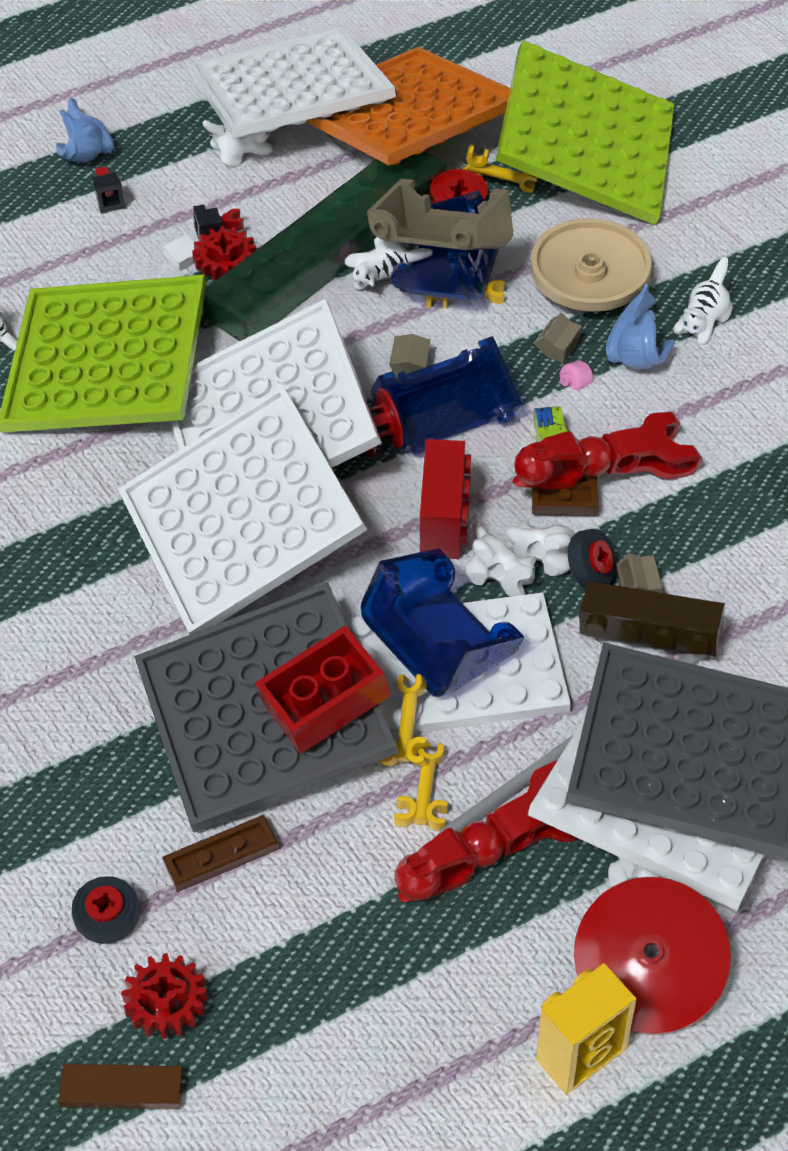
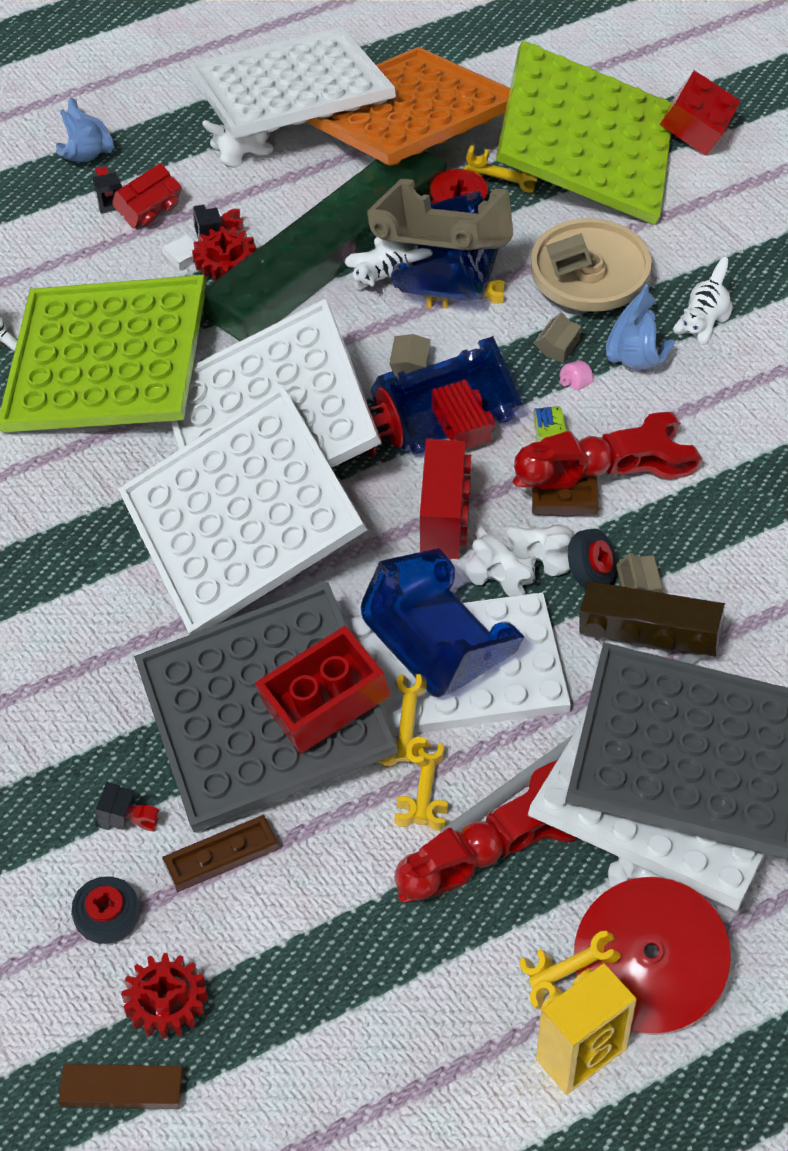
(117, 807): none -> black piece
(147, 196): none -> red brick
(462, 414): none -> red brick
(545, 974): none -> yellow bar
(569, 254): none -> dark tan piece
(700, 112): none -> red brick

